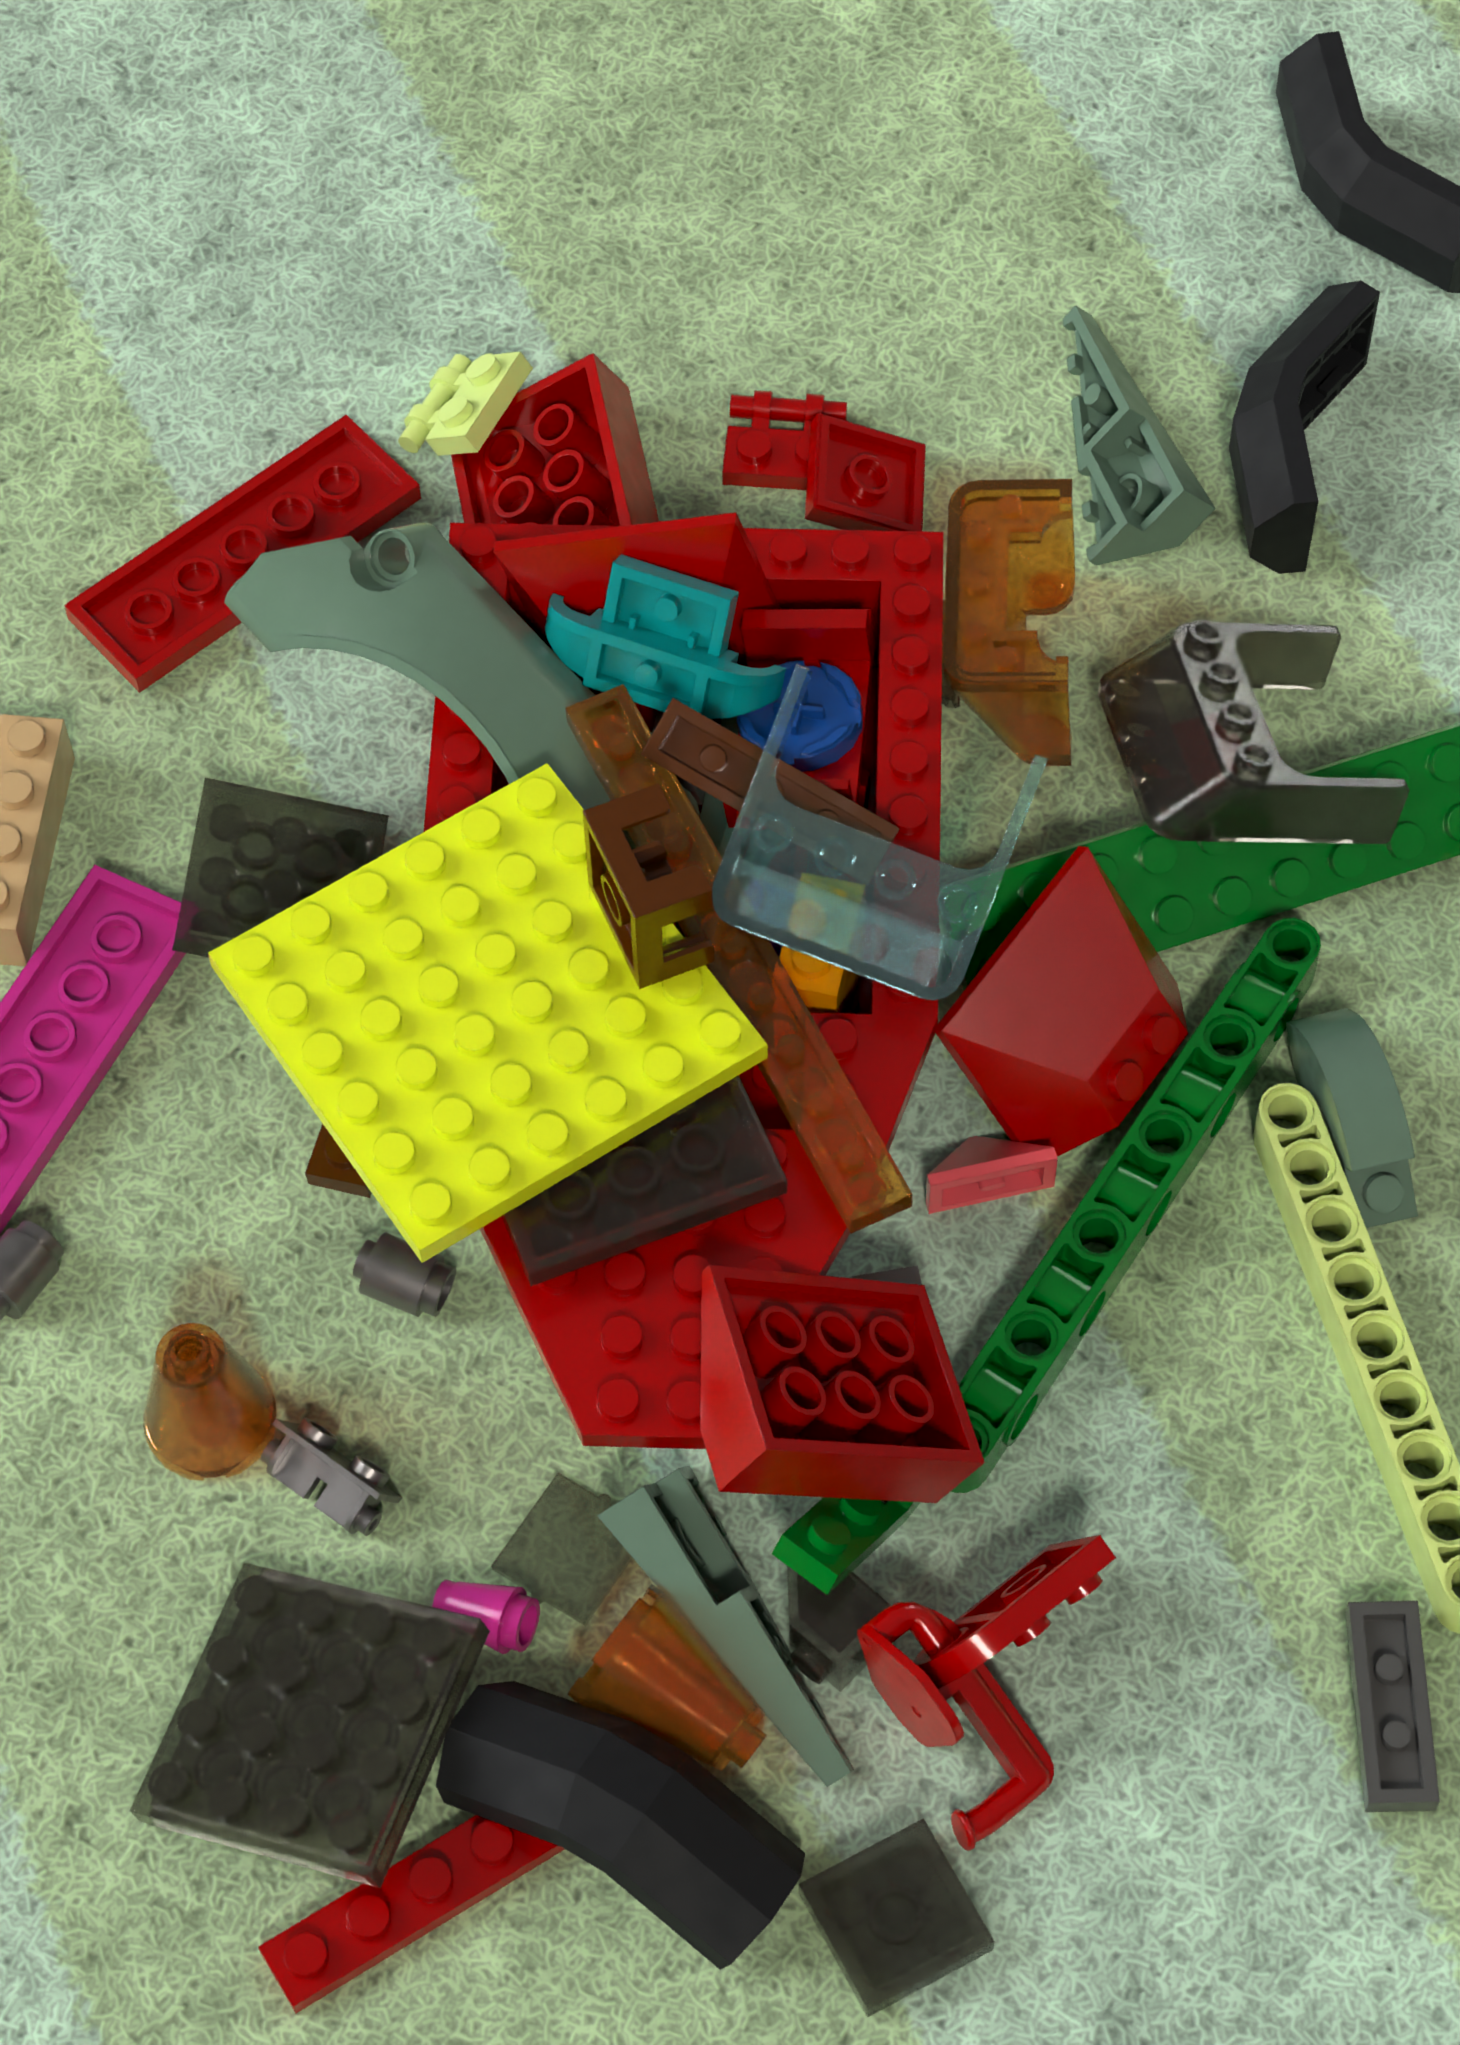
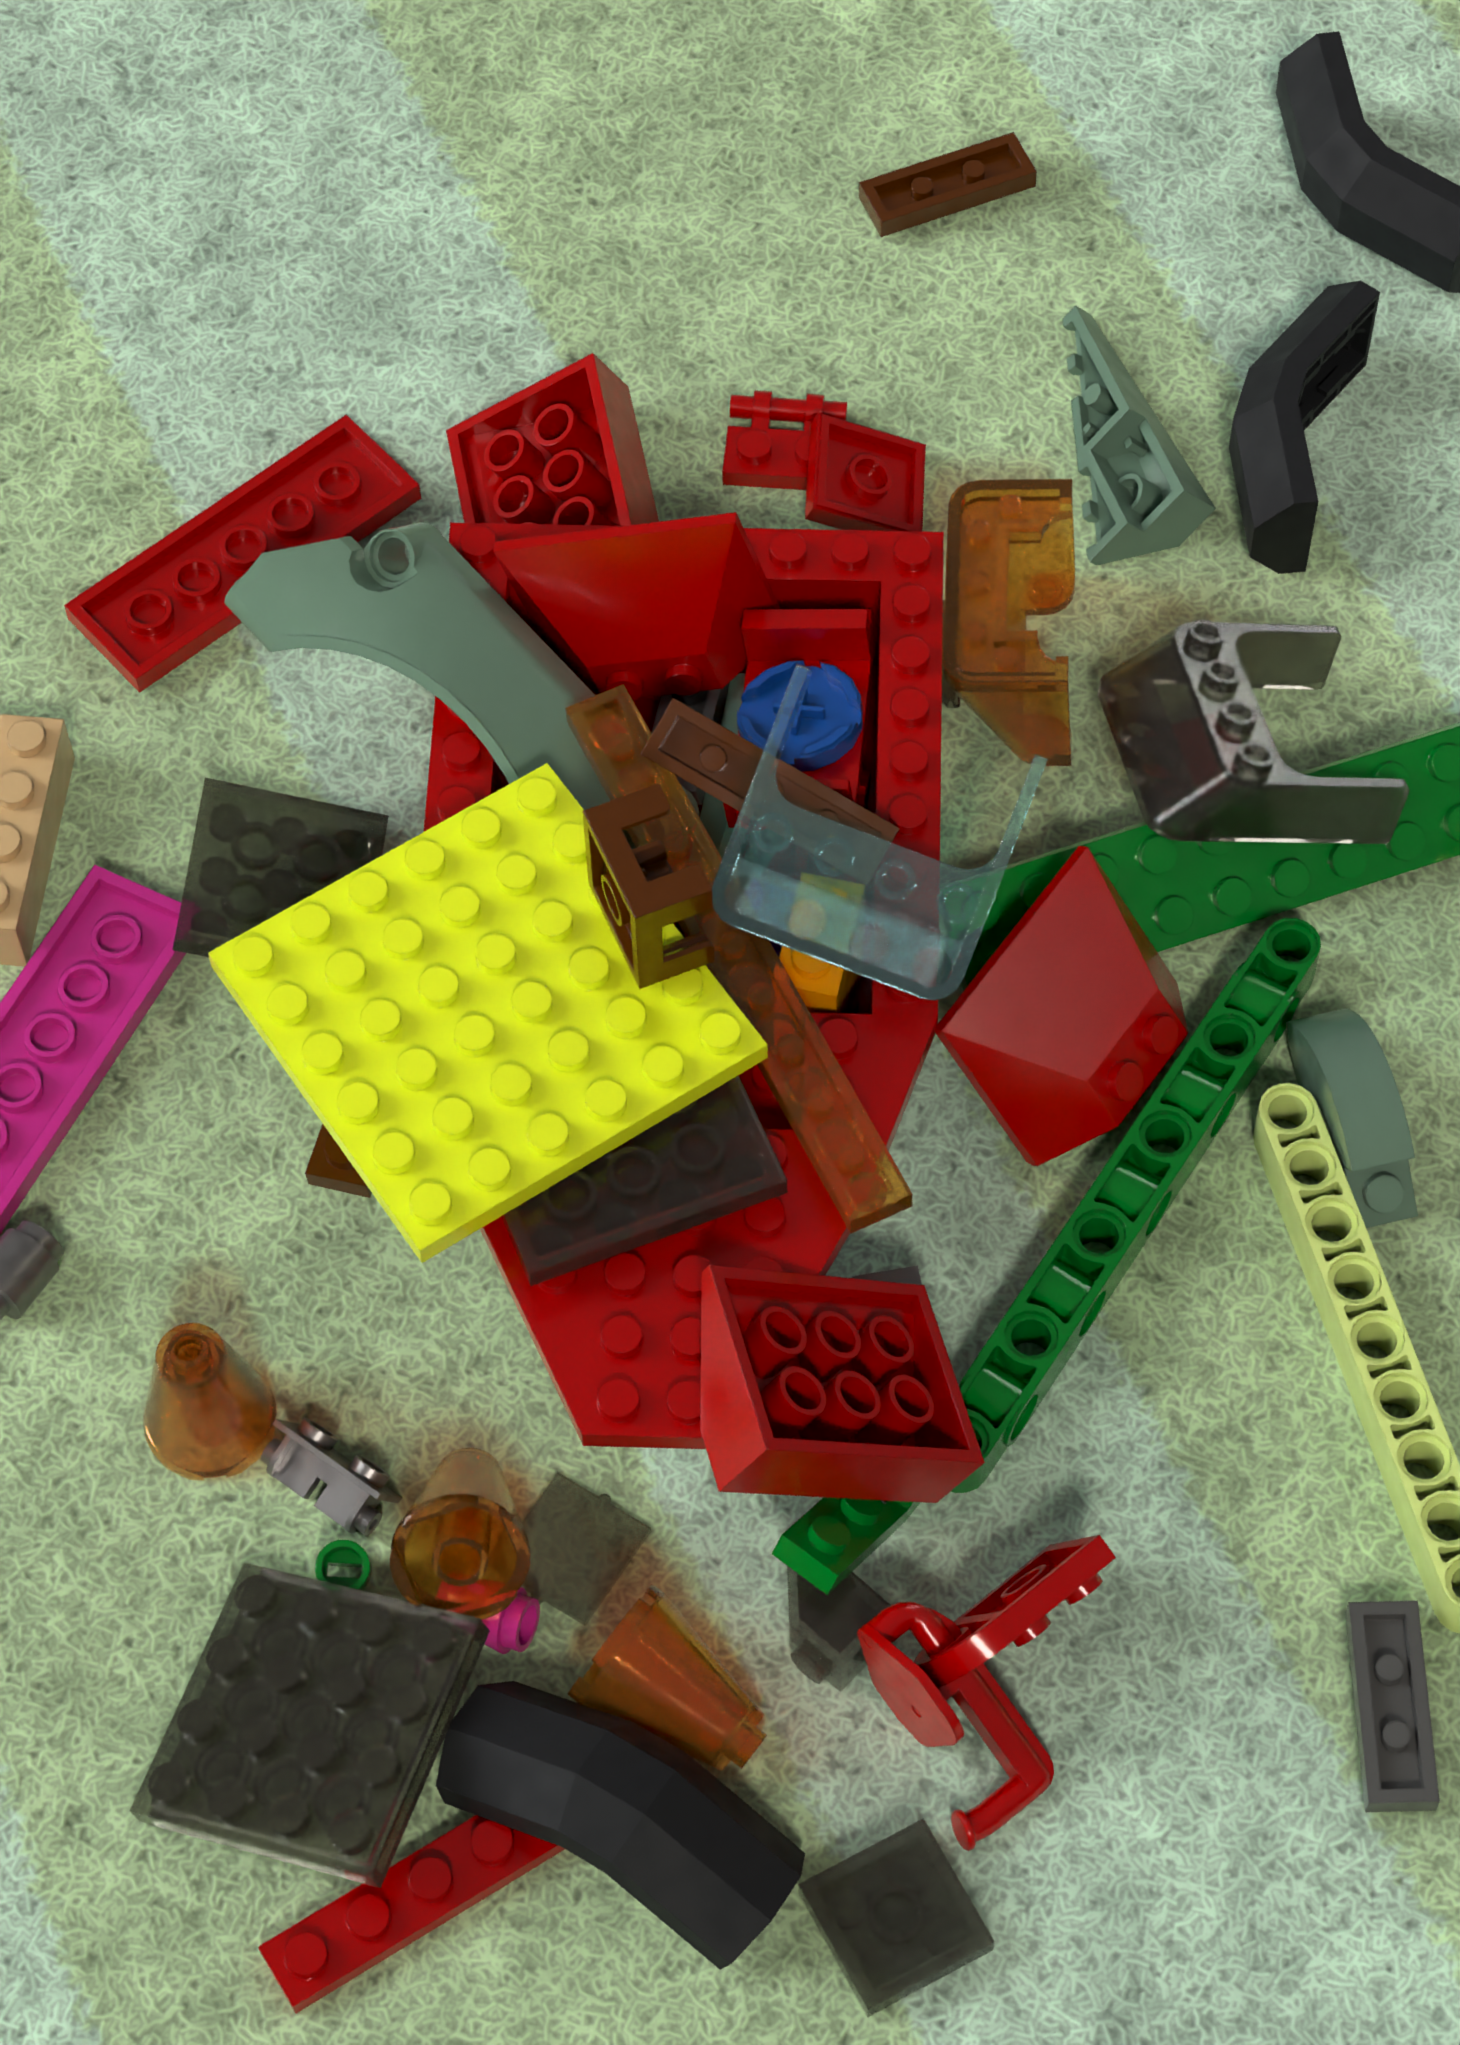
(343, 1554): none -> green hinge
(398, 1278): flat silver brick -> none
(462, 1539): none -> clear orange cone
(464, 403): yellowish green plate -> none
(663, 642): teal plate -> none
(693, 1565): sand green wedge -> none
(947, 184): none -> reddish brown plate
(987, 1171): coral slope -> none

